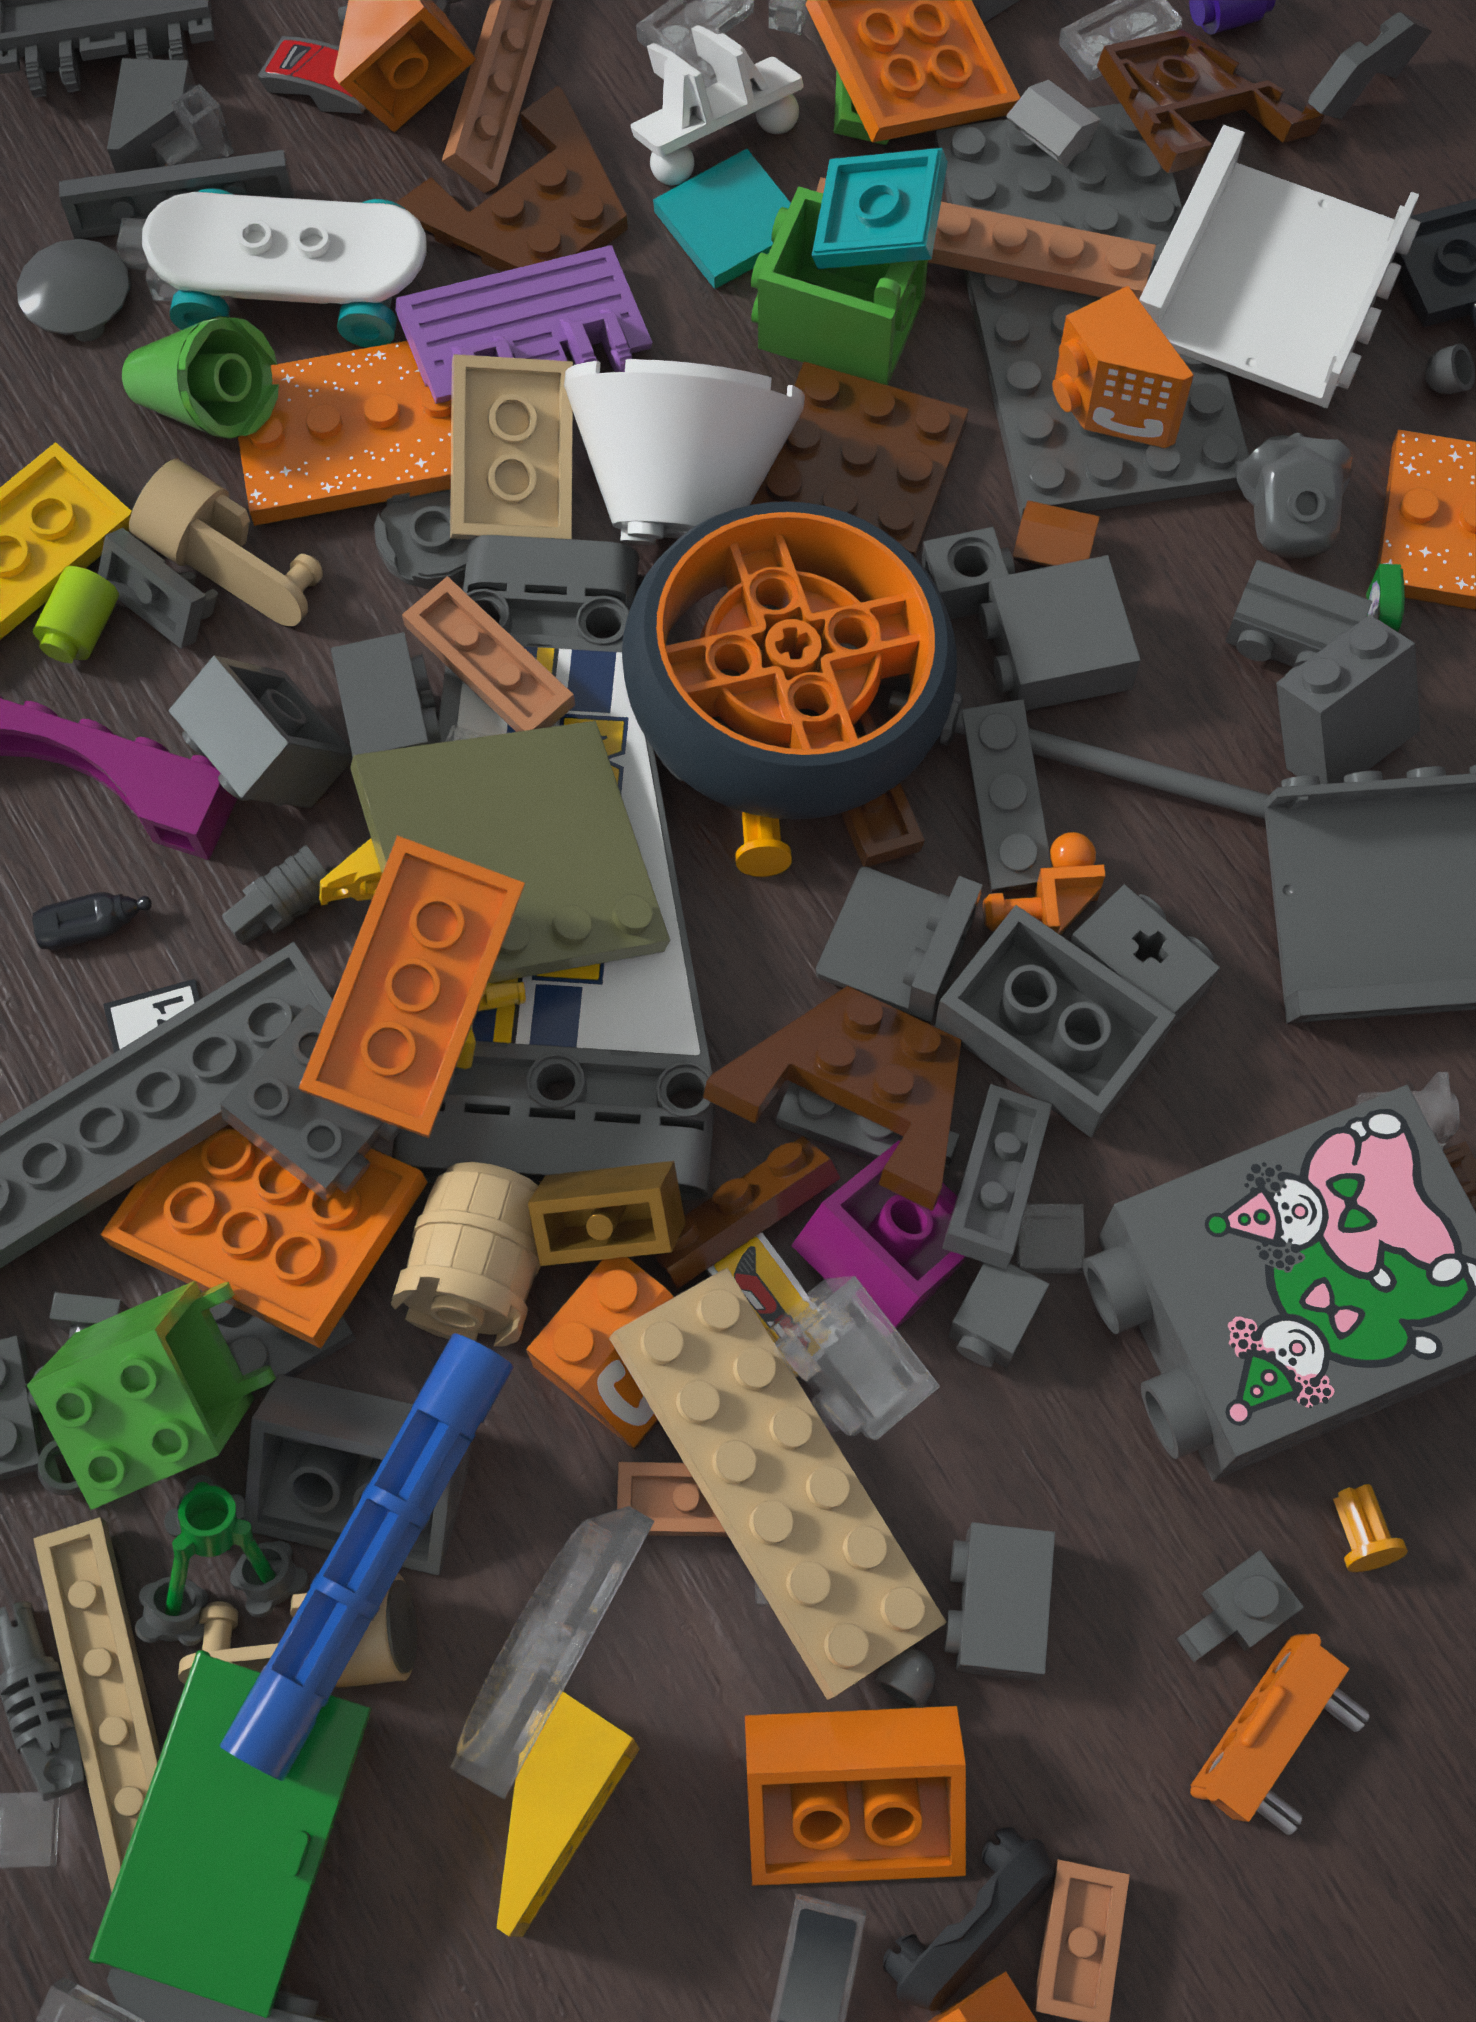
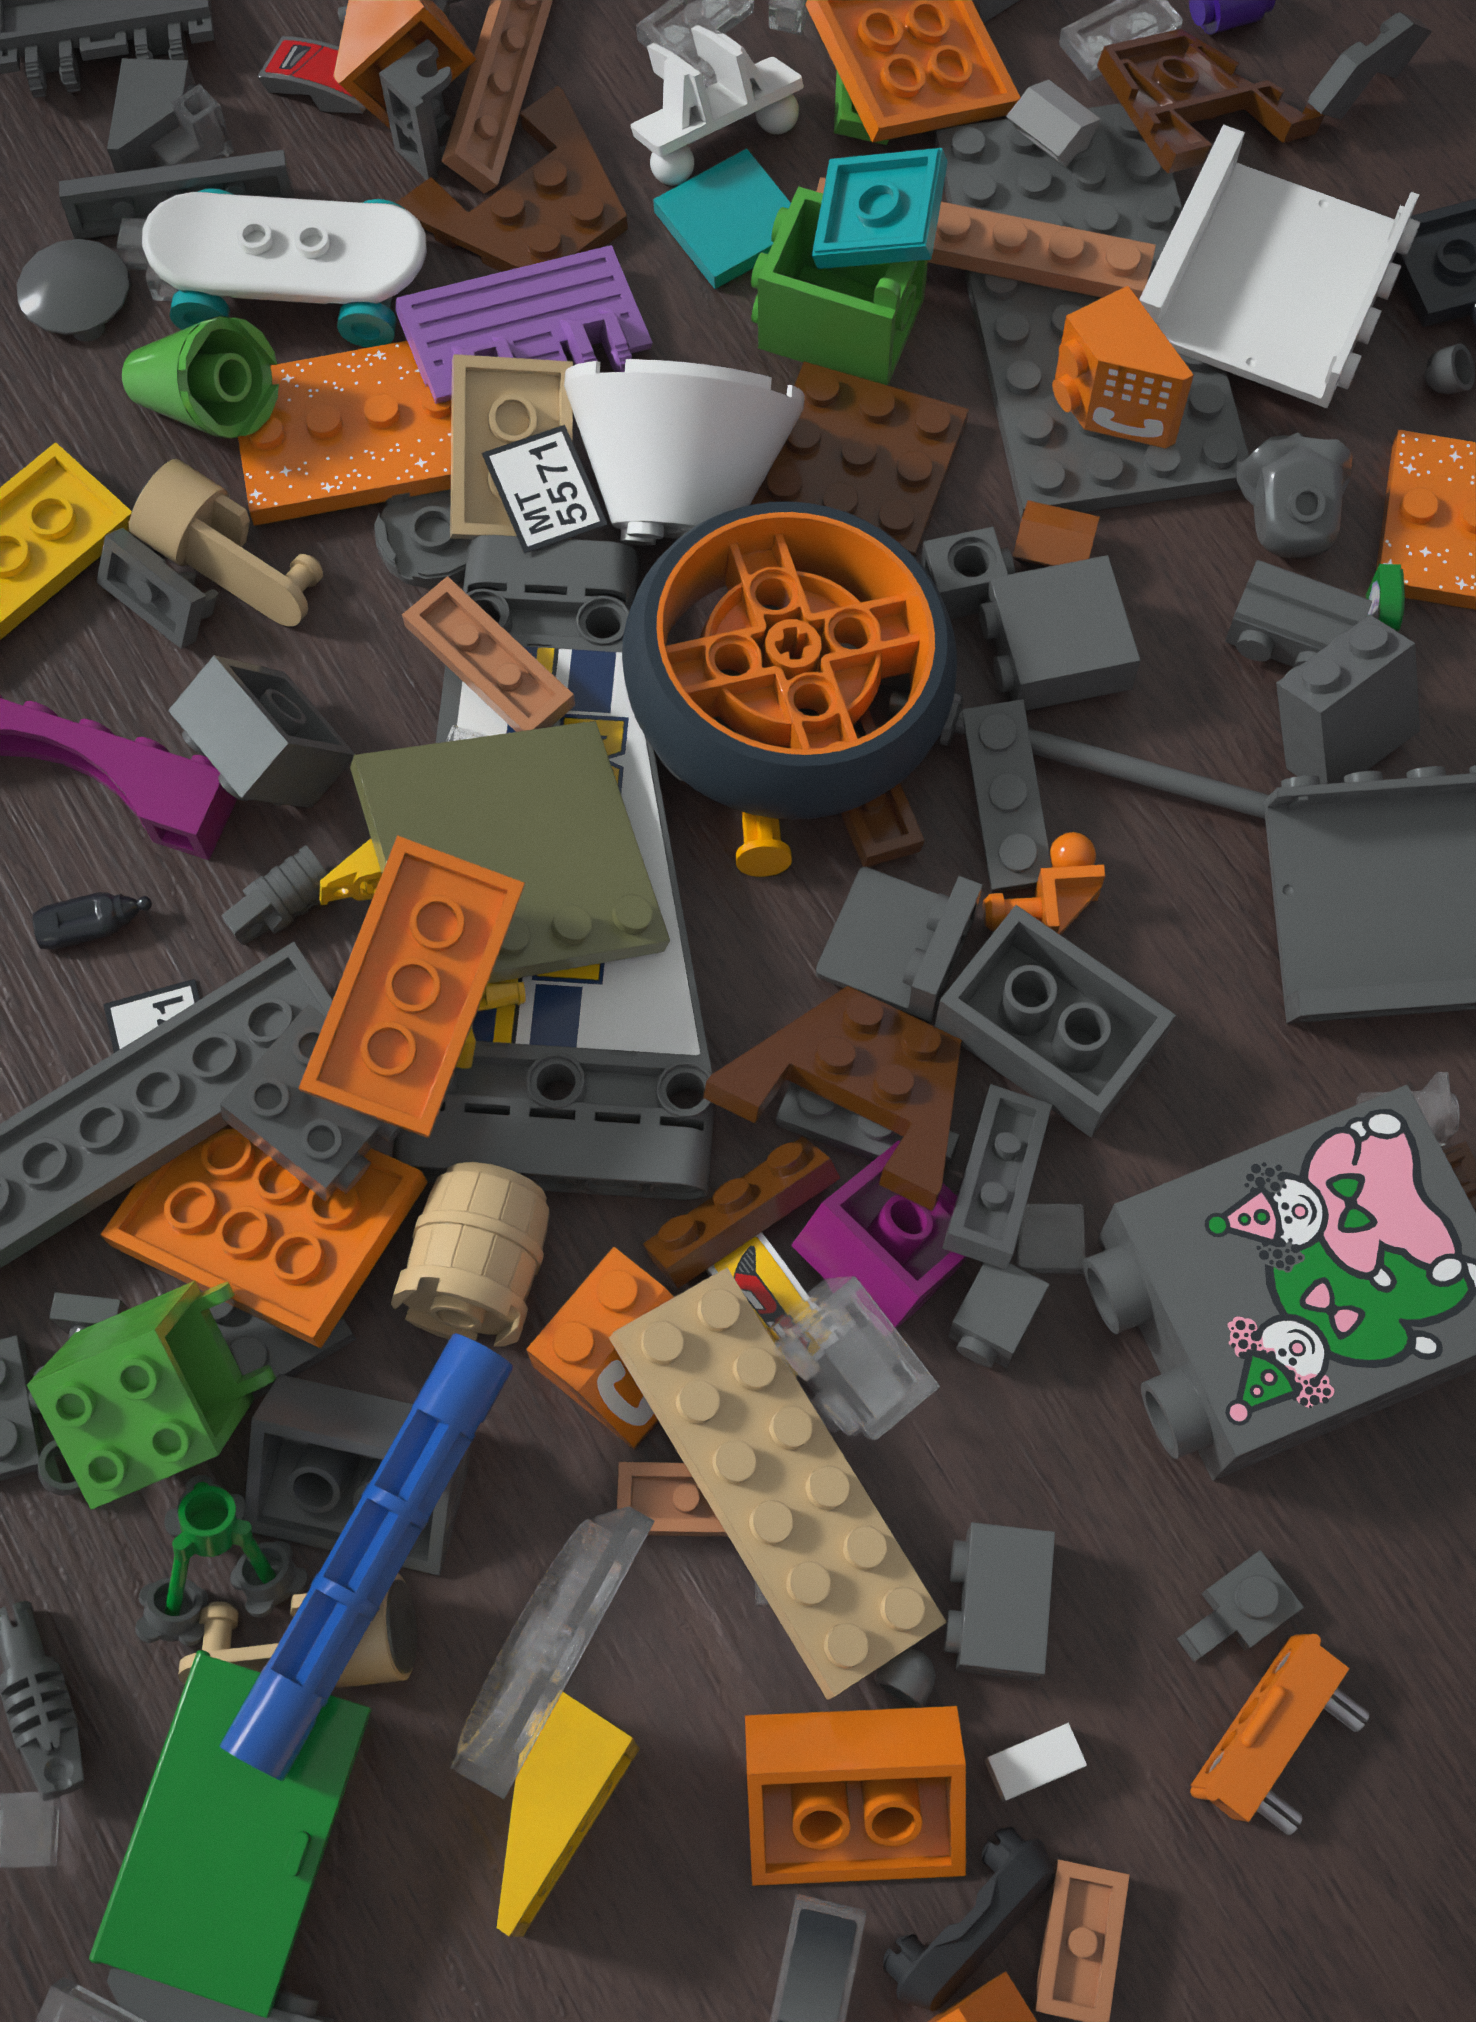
(75, 614): lime brick -> none
(101, 1678): tan plate -> none
(385, 695): dark grey brick -> none
(417, 108): none -> dark grey hinge
(544, 489): none -> white sticker
(607, 1213): pearl gold brick -> none
(1035, 1762): none -> white piece
(1137, 926): dark grey brick -> none
(1366, 1530): light orange piece -> none

